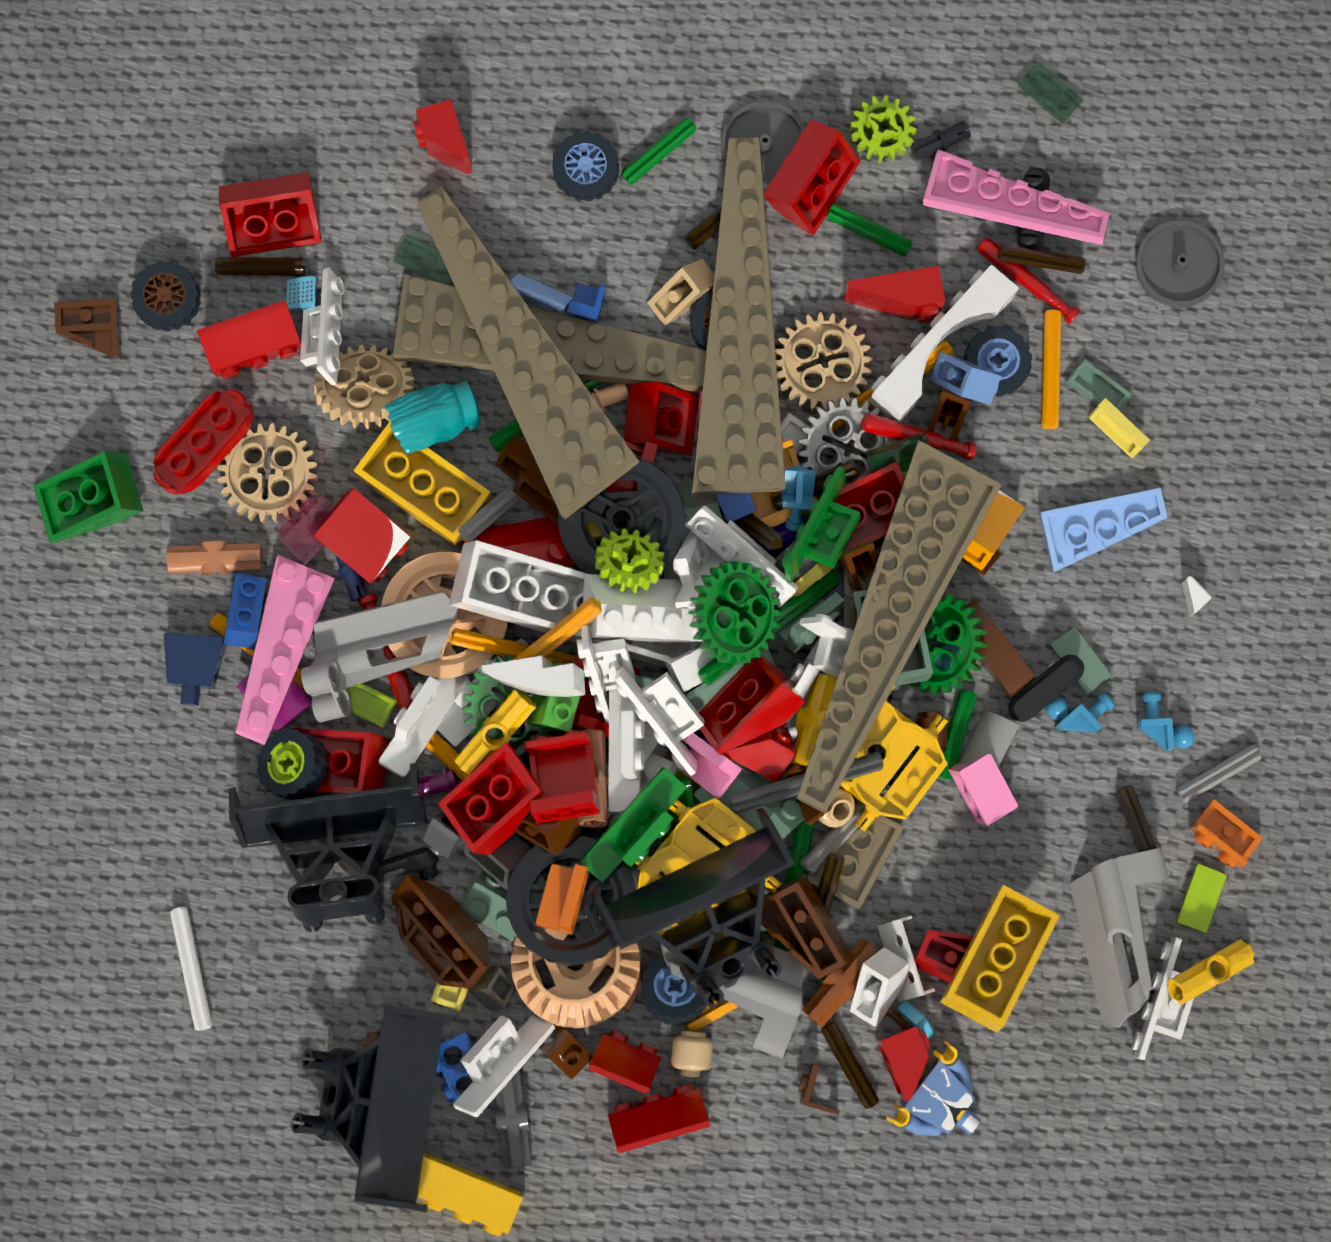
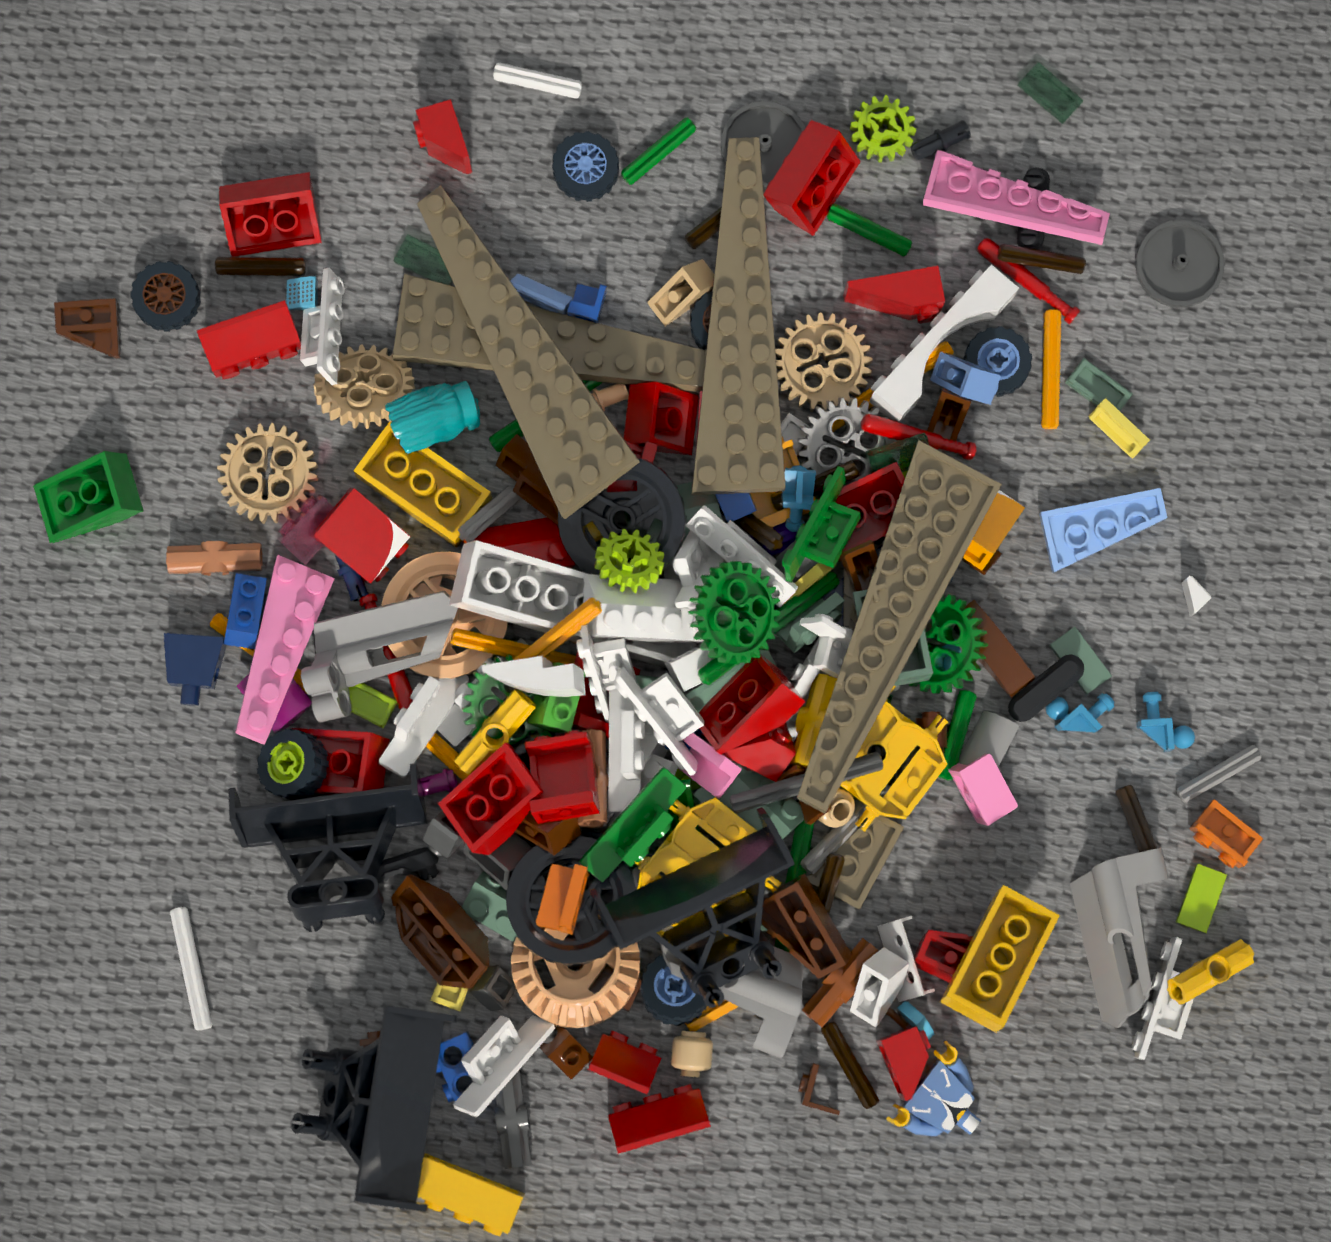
(202, 441): red tile -> none
(537, 80): none -> white axle

